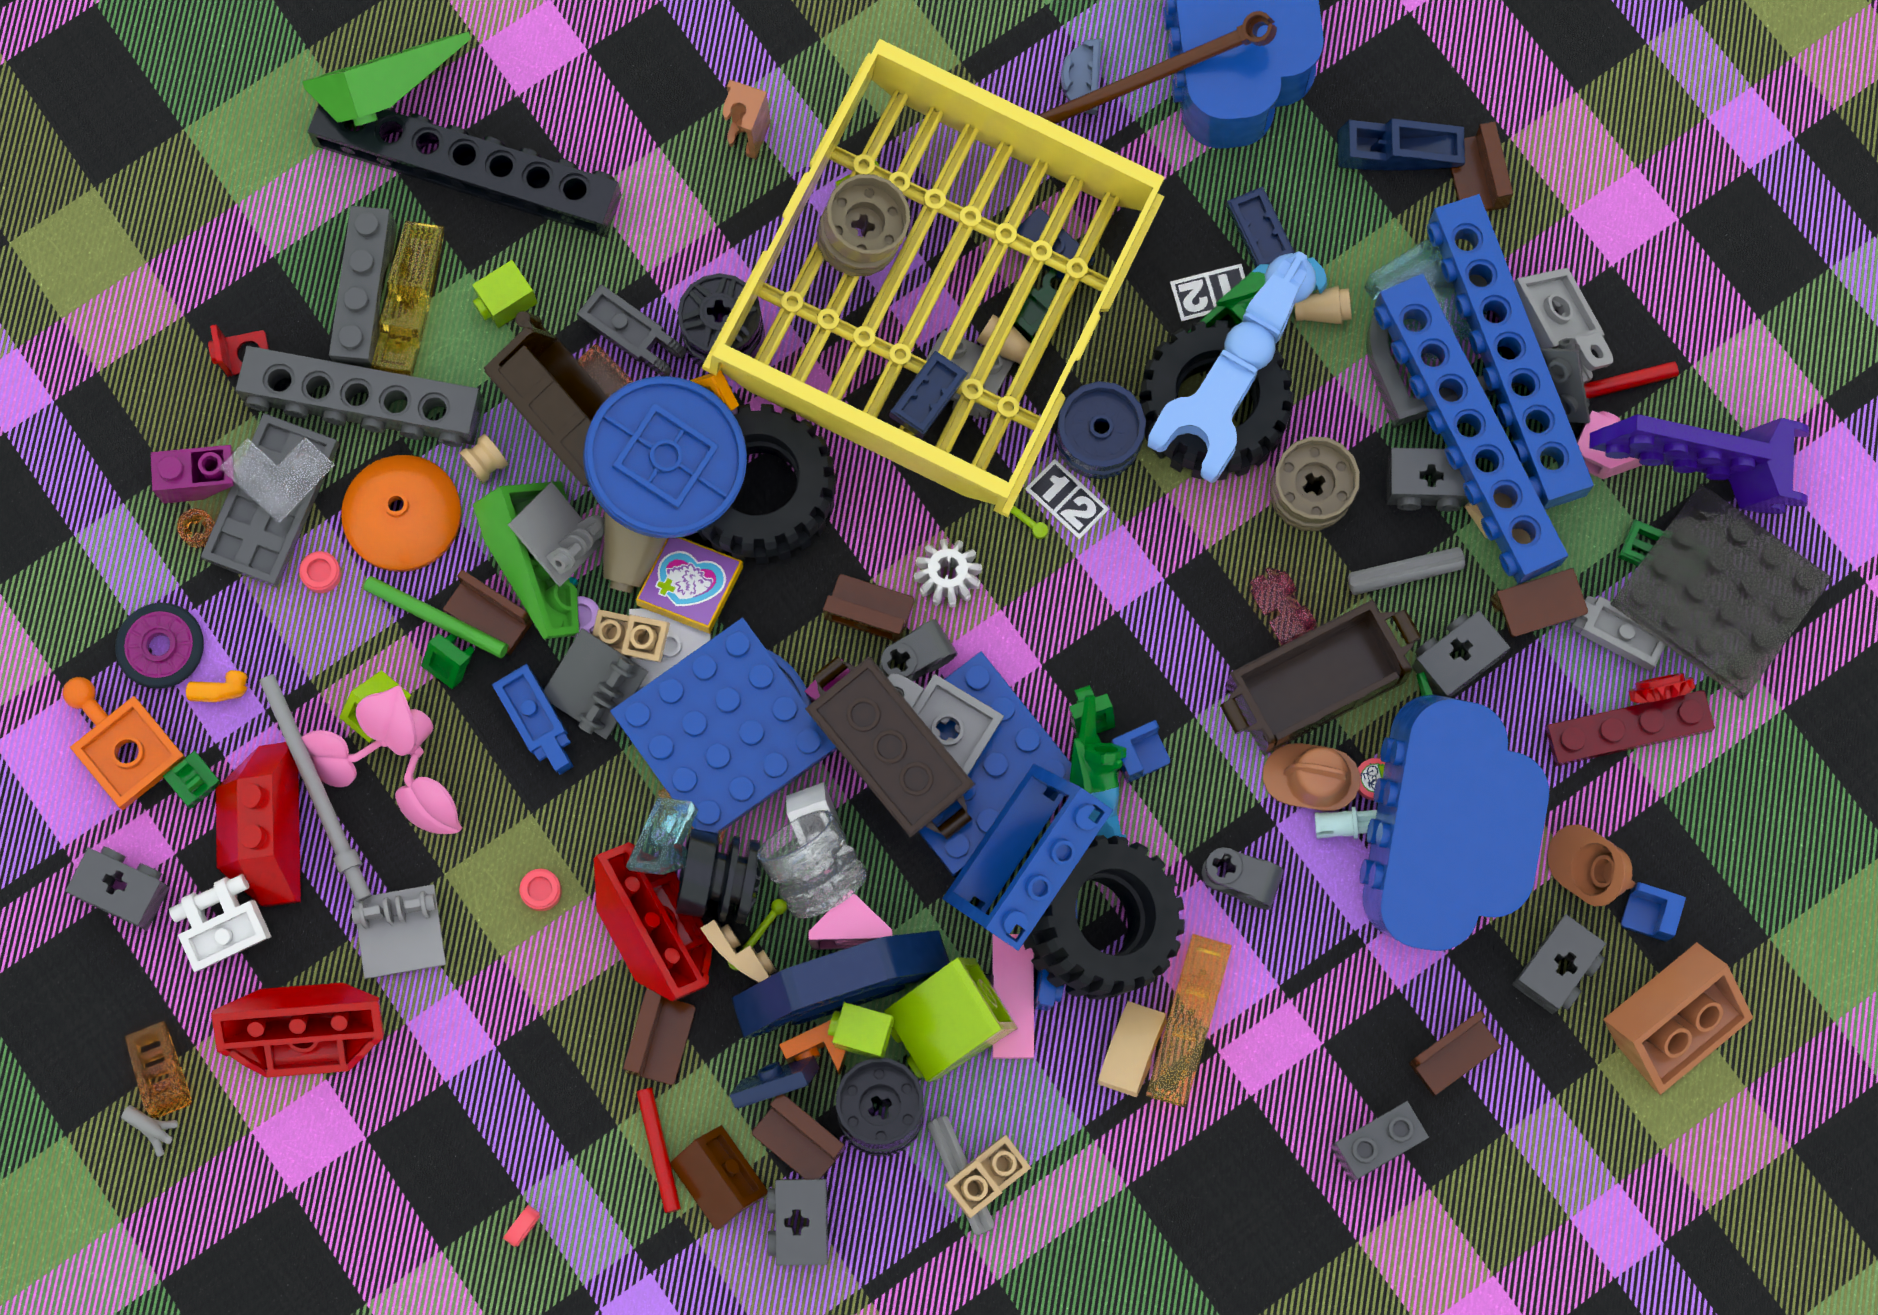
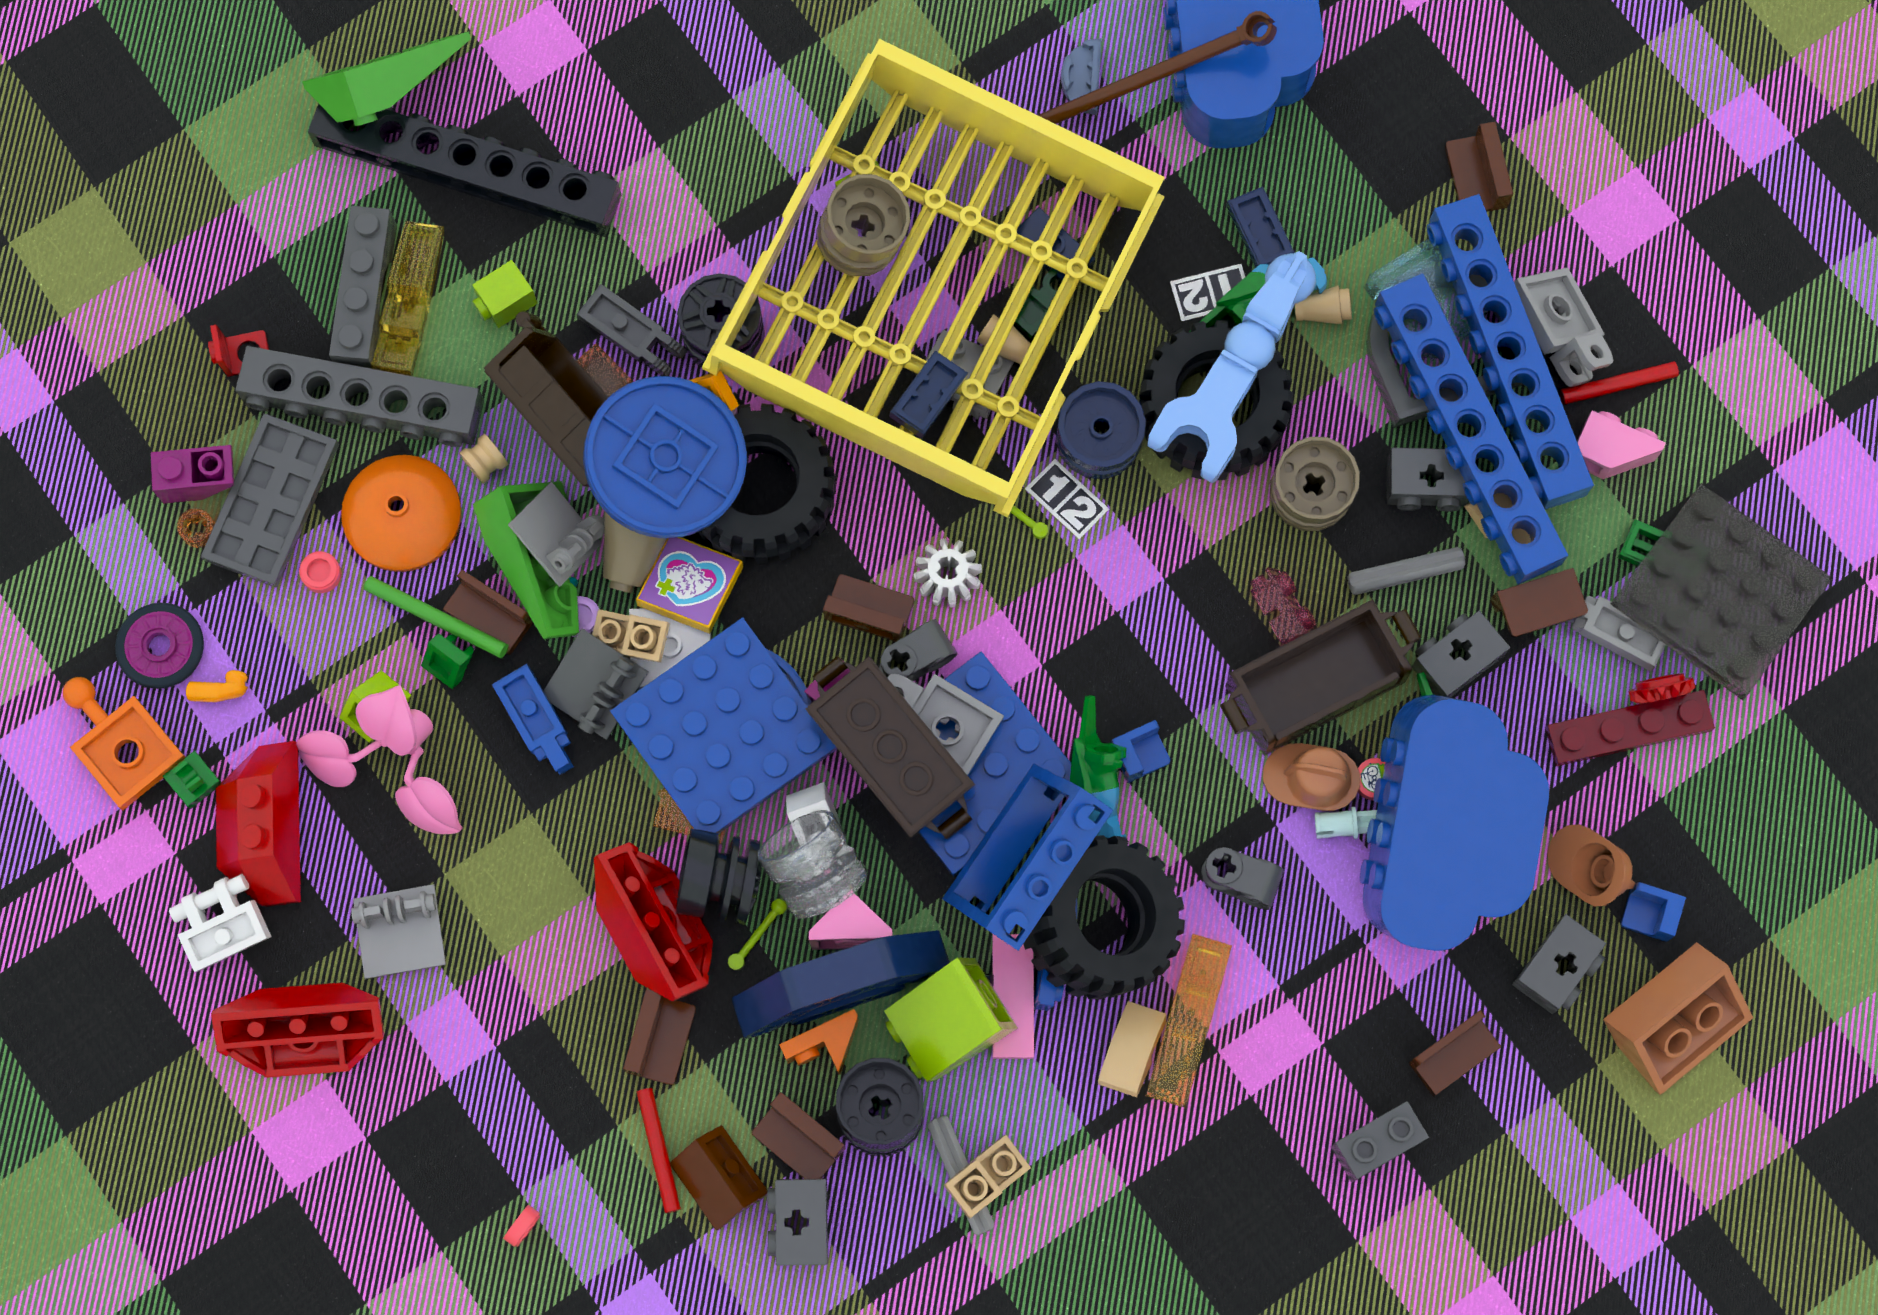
(135, 904): dark grey brick -> none
(150, 1127): light grey bar -> none
(166, 1094): clear orange slope -> none
(275, 486): clear plate -> none
(346, 860): light grey bar -> none
(540, 889): coral tile -> none
(662, 838): clear light blue slope -> none
(749, 115): nougat hinge -> none
(752, 964): tan slope -> none
(774, 1081): dark blue plate -> none
(861, 1030): lime brick -> none
(1104, 711): green tile -> none
(1400, 145): dark blue slope -> none
(1568, 379): dark grey hinge -> none
(1755, 463): dark purple hinge -> none

